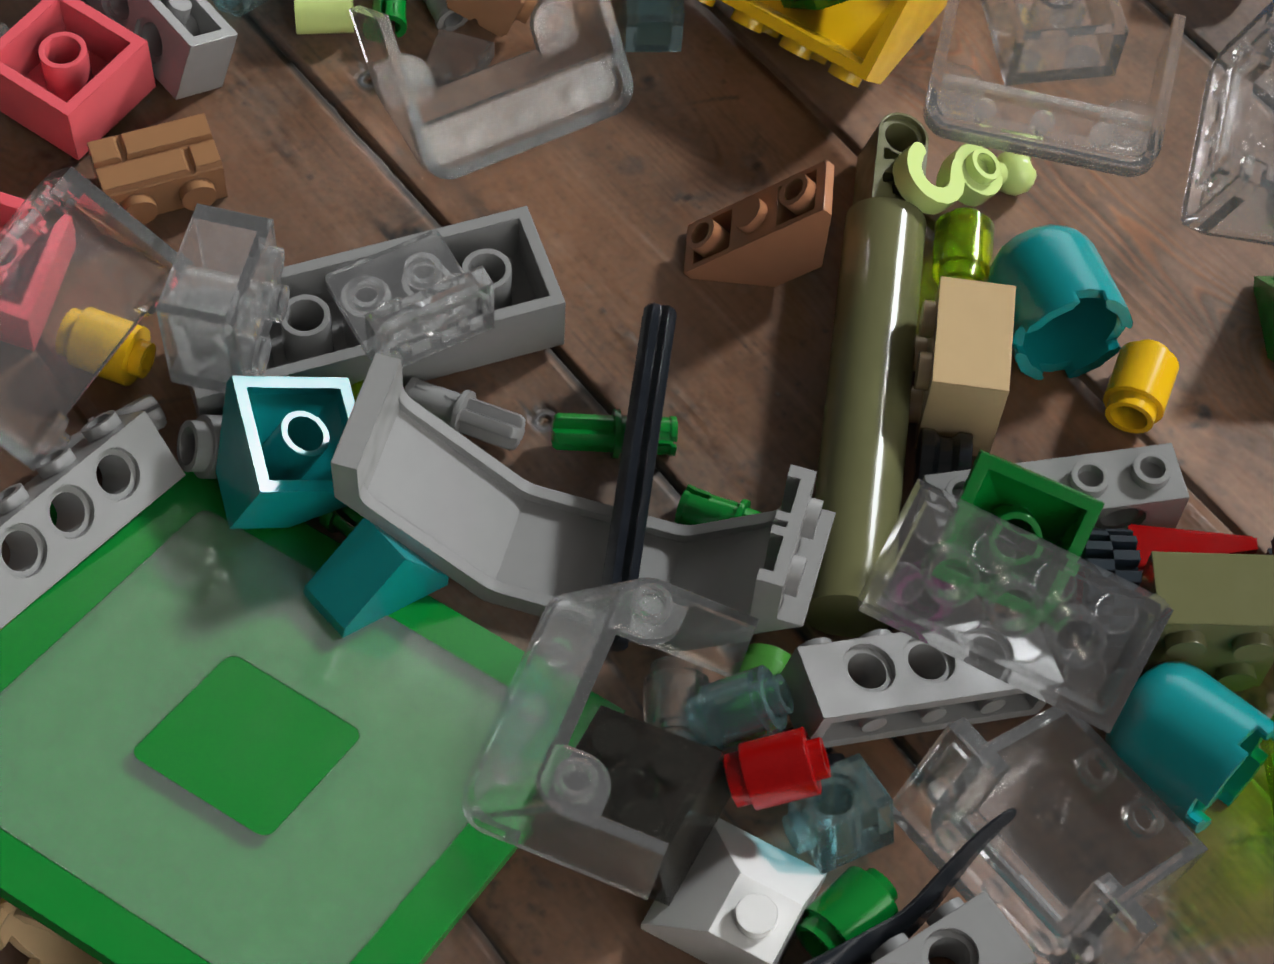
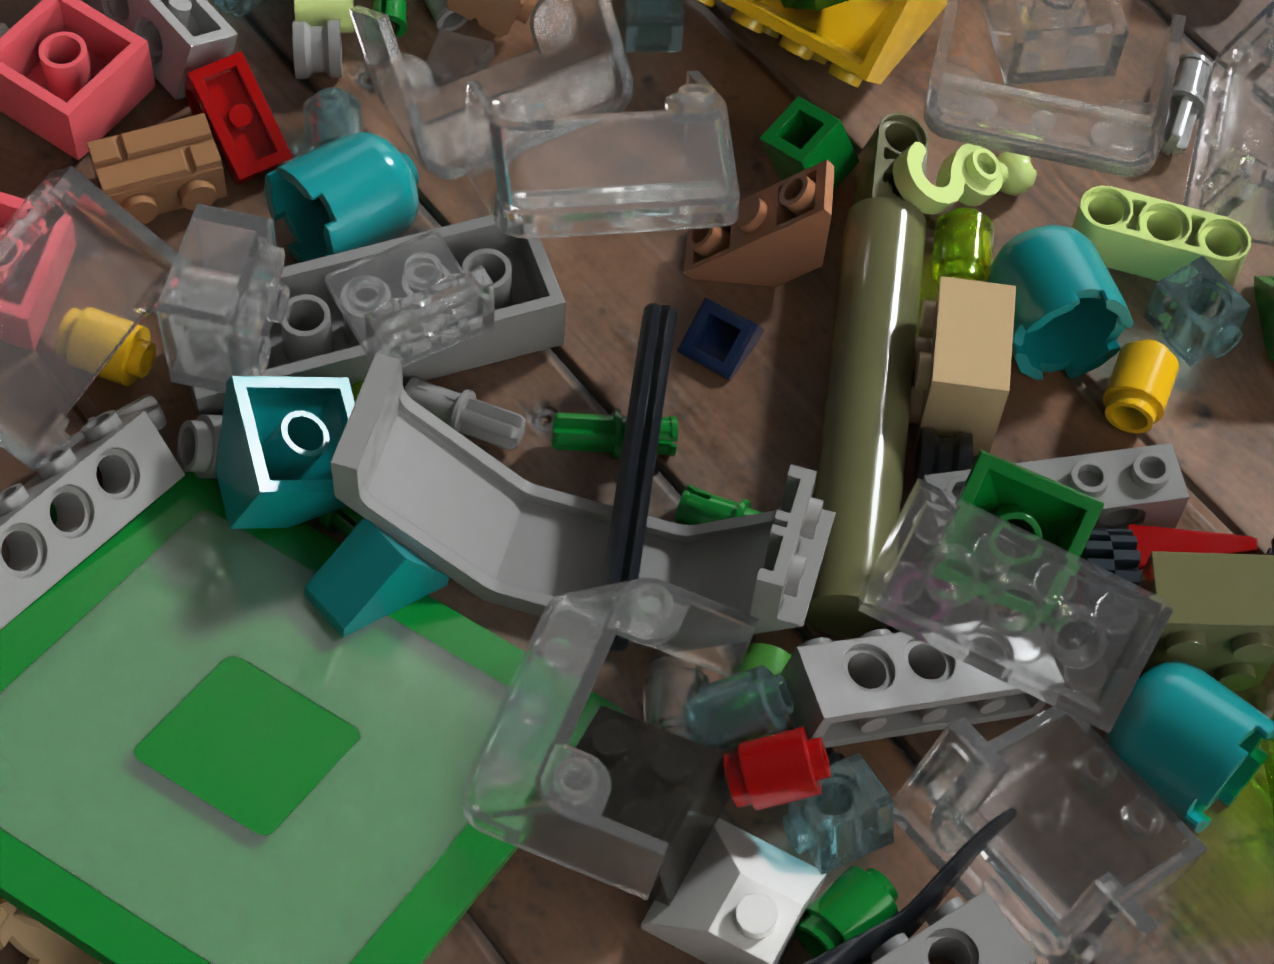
(237, 117): none -> red plate
(317, 49): none -> light grey wheel
(331, 116): none -> clear light blue brick
(344, 195): none -> teal cylinder
(602, 169): none -> clear windscreen
(720, 339): none -> dark blue slope
(807, 137): none -> green brick
(1158, 236): none -> yellowish green beam
(1186, 101): none -> light grey axle
(1197, 312): none -> clear light blue brick

